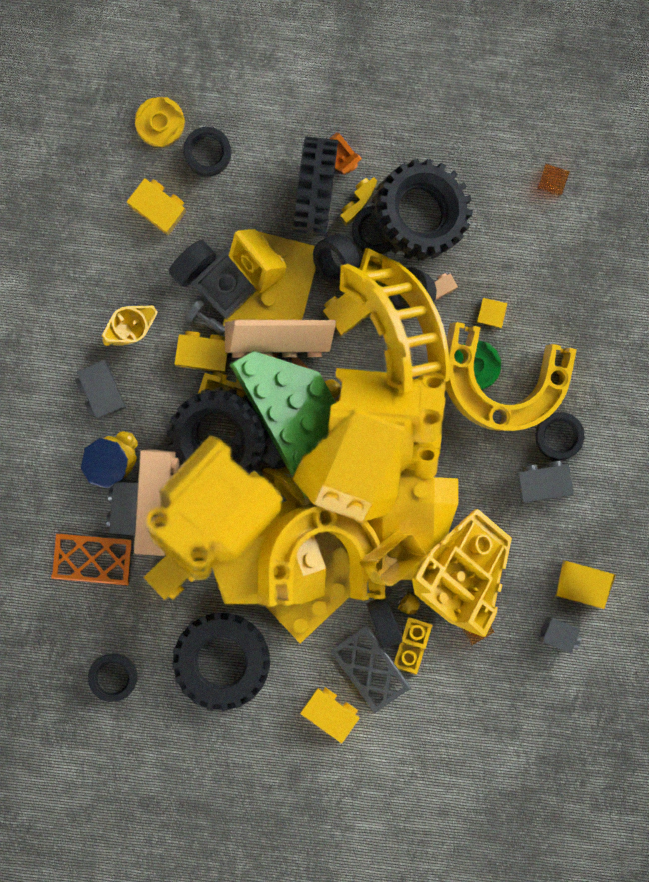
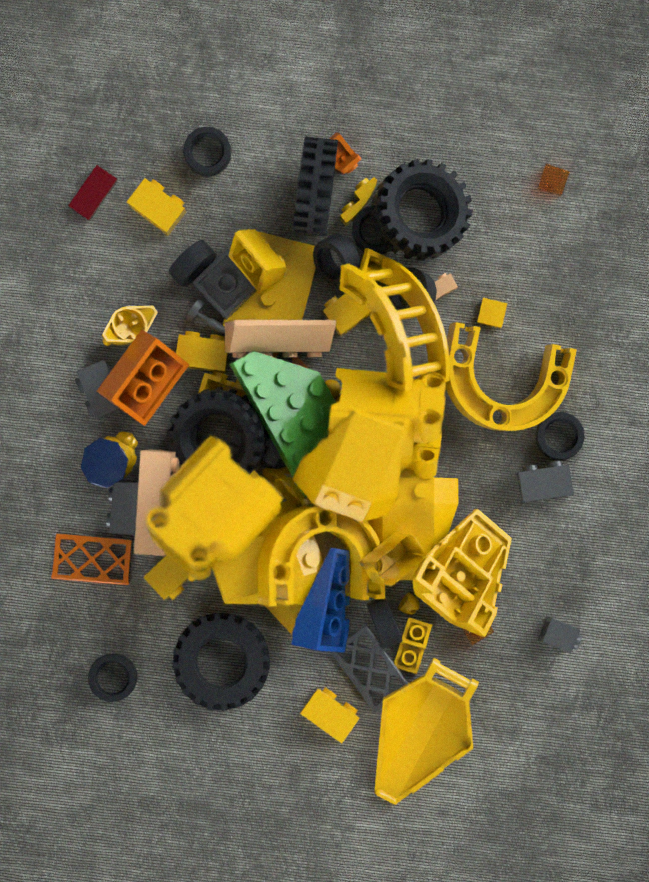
(93, 192): none -> dark red tile
(143, 377): none -> orange slope
(159, 121): yellow tile -> none
(322, 618): none -> blue wedge
(422, 731): none -> yellow windscreen
(486, 364): green tile -> none
(584, 584): yellow piece -> none

